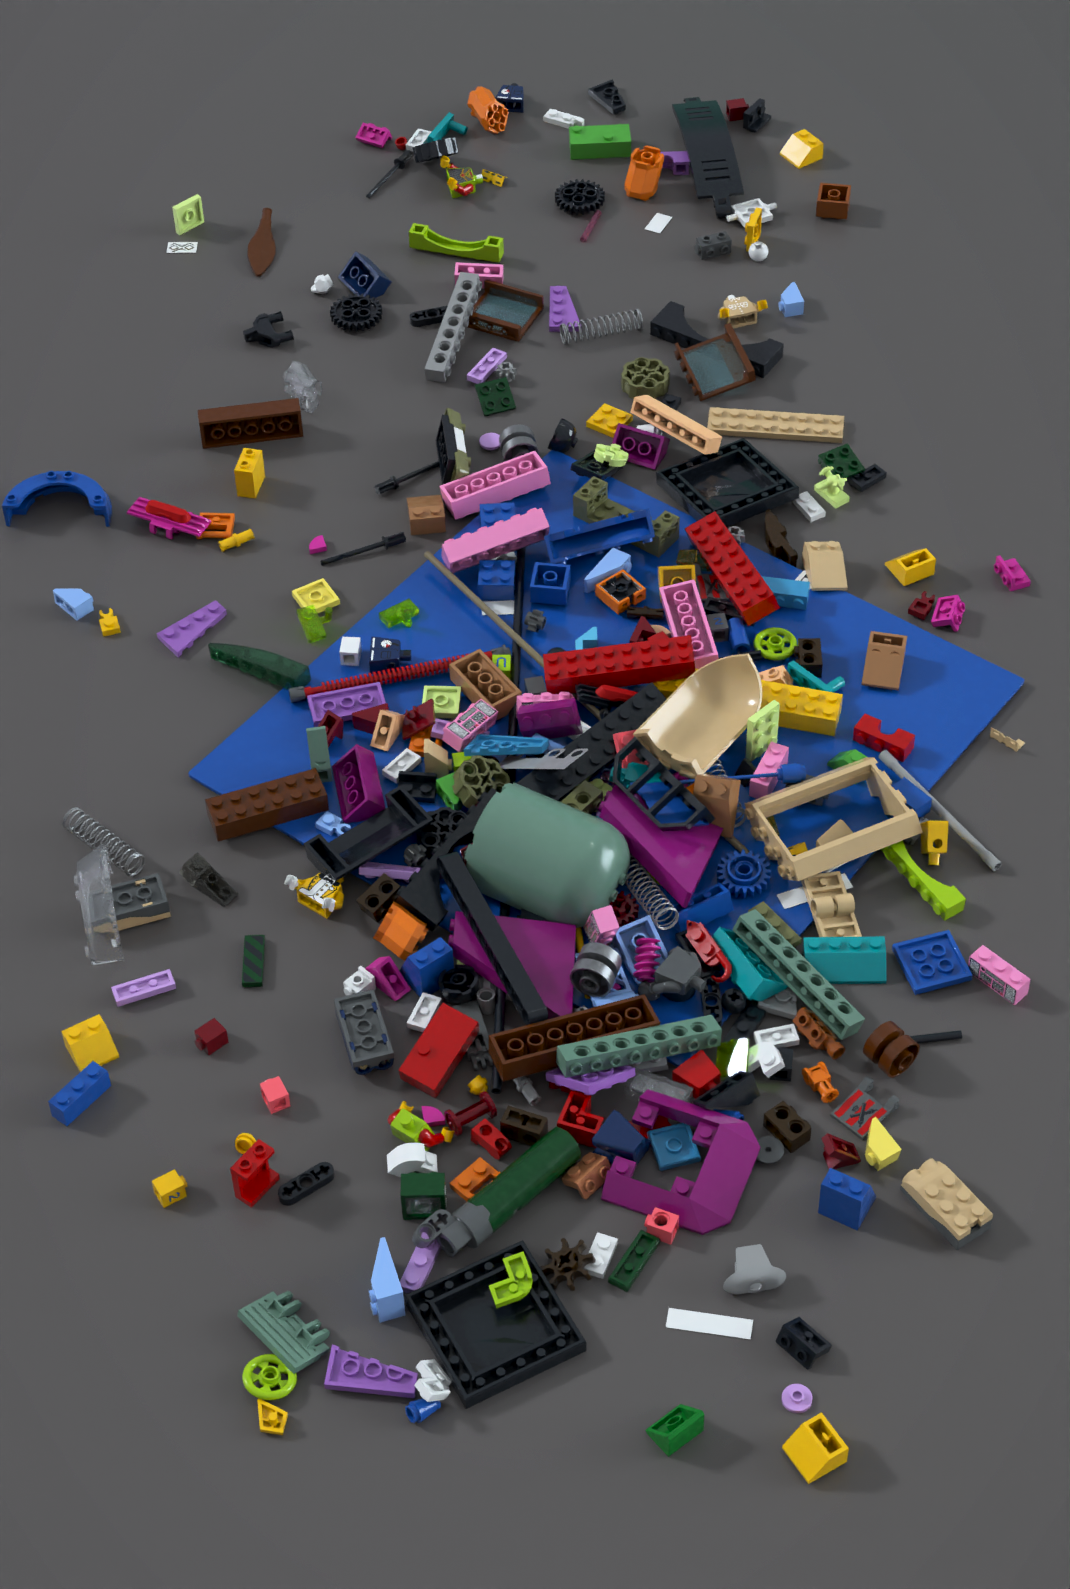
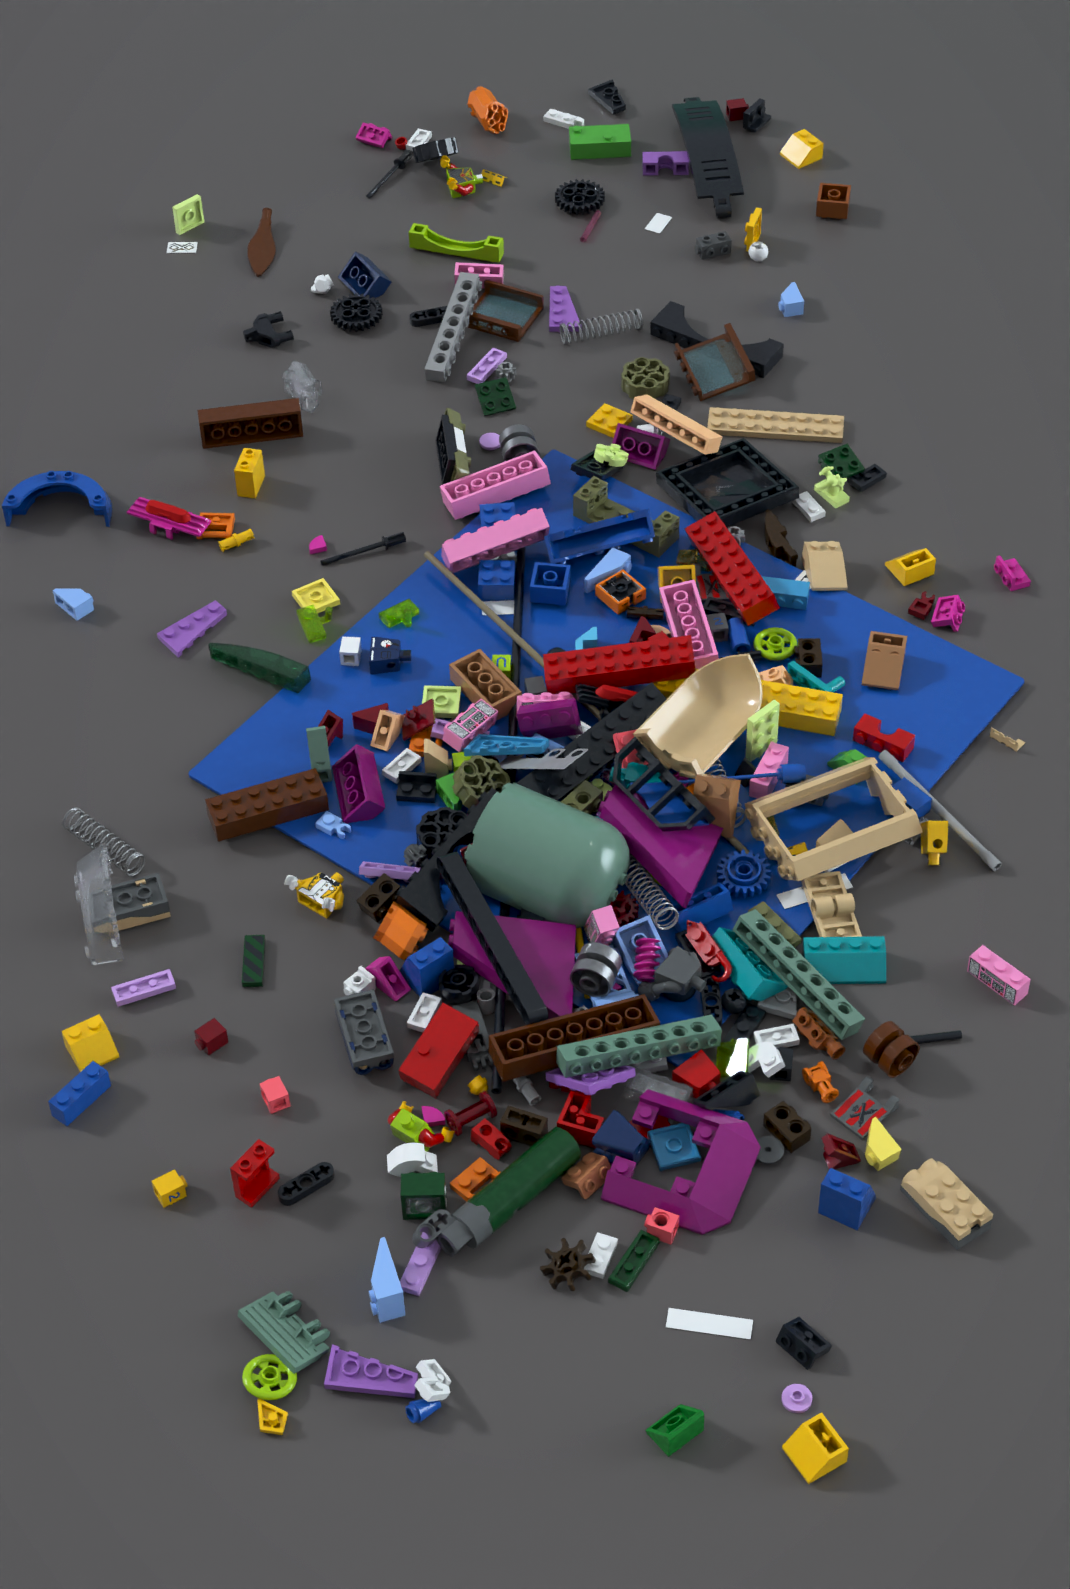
(109, 623): yellow plate -> none
(207, 880): clear smoke slope -> none
(244, 1142): yellow plate -> none
(300, 693): red hose -> none
(345, 701): medium lavender plate -> none
(369, 838): black slope -> none
(394, 483): black piece -> none
(426, 514): medium nougat slope -> none
(444, 126): teal piece -> none
(490, 1346): black tile -> none
(511, 97): dark blue torso -> none
(517, 1284): lime plate -> none
(535, 620): dark grey gear -> none
(564, 437): black cylinder -> none
(644, 172): orange brick -> none
(740, 311): tan torso -> none
(743, 210): white plate -> none
(753, 1272): light grey piece -> none
(932, 962): blue plate -> none
(944, 899): lime arch -> none

